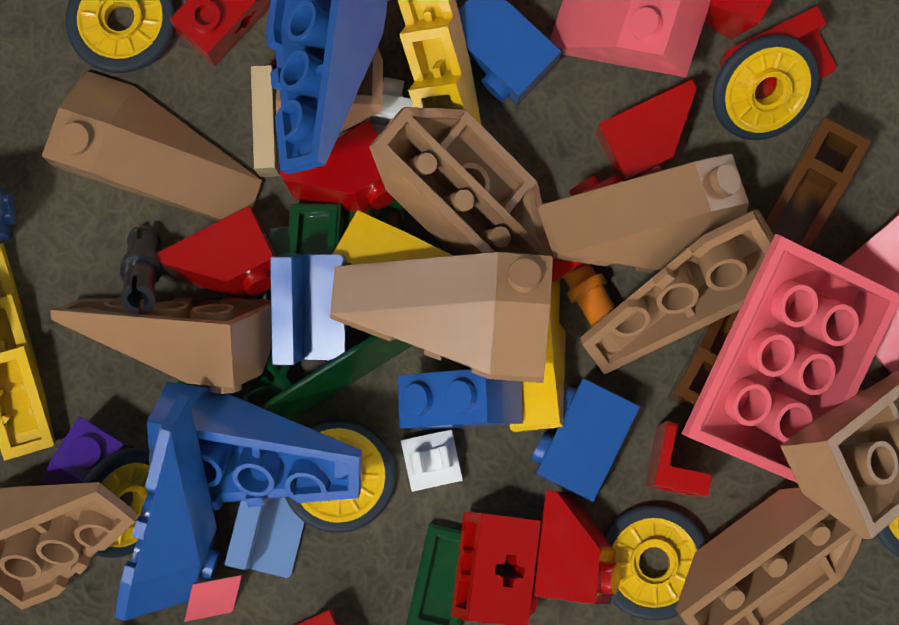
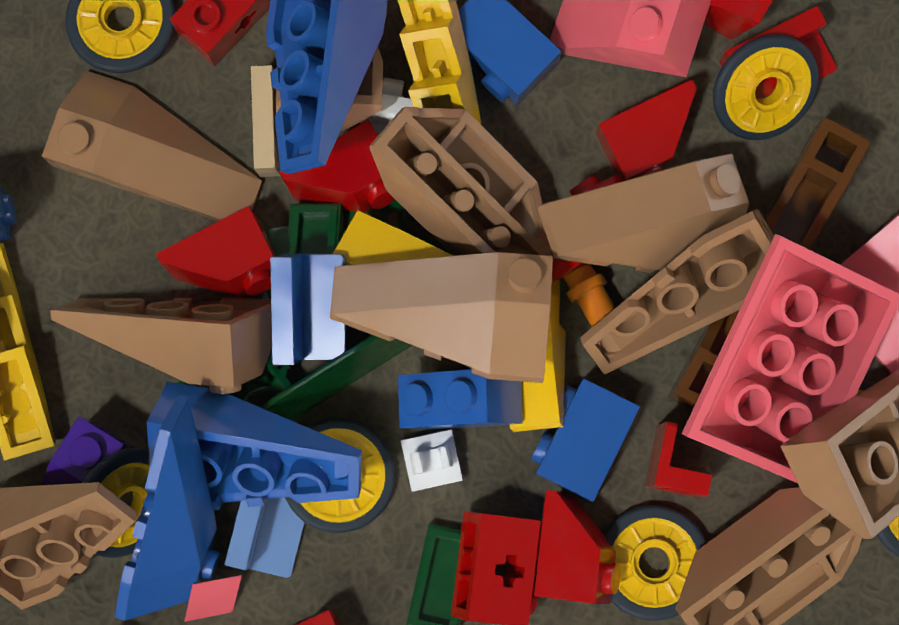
(140, 269): black pin -> none

